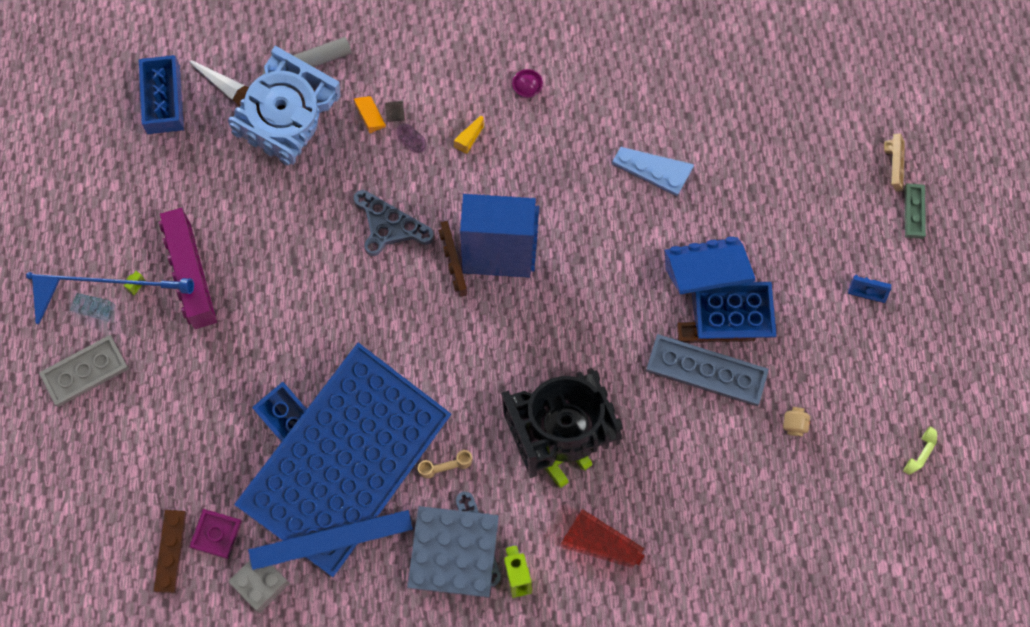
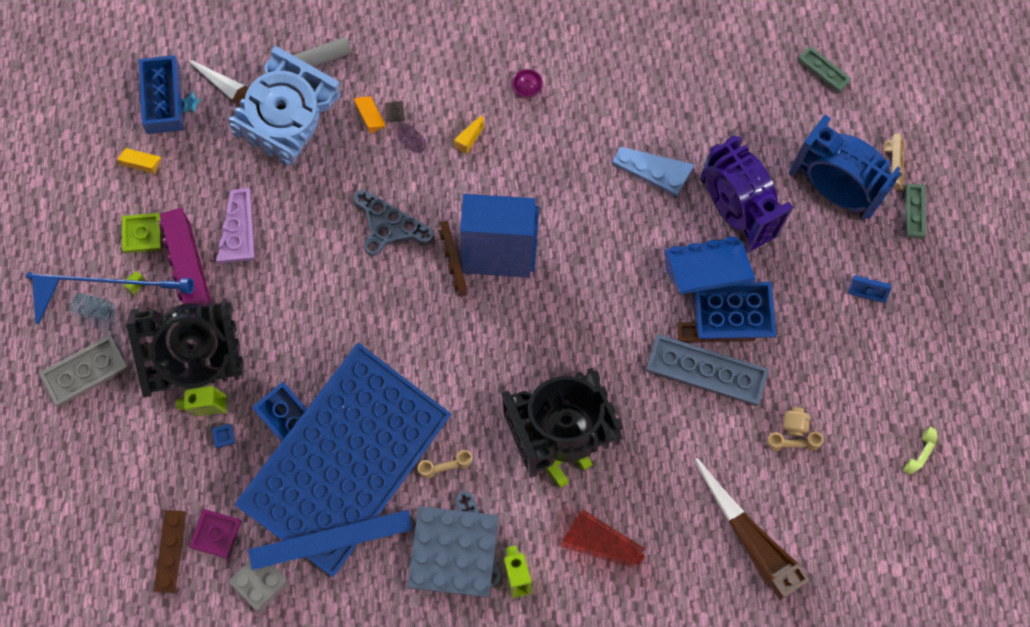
(139, 160): none -> yellow slope
(141, 233): none -> lime plate
(190, 102): none -> medium azure piece
(194, 323): none -> black brick
(203, 401): none -> lime torso
(223, 436): none -> blue plate
(238, 234): none -> lavender wing
(744, 193): none -> dark purple brick
(769, 558): none -> reddish brown plate
(813, 442): none -> tan bar
(824, 69): none -> sand green plate
(845, 169): none -> blue brick

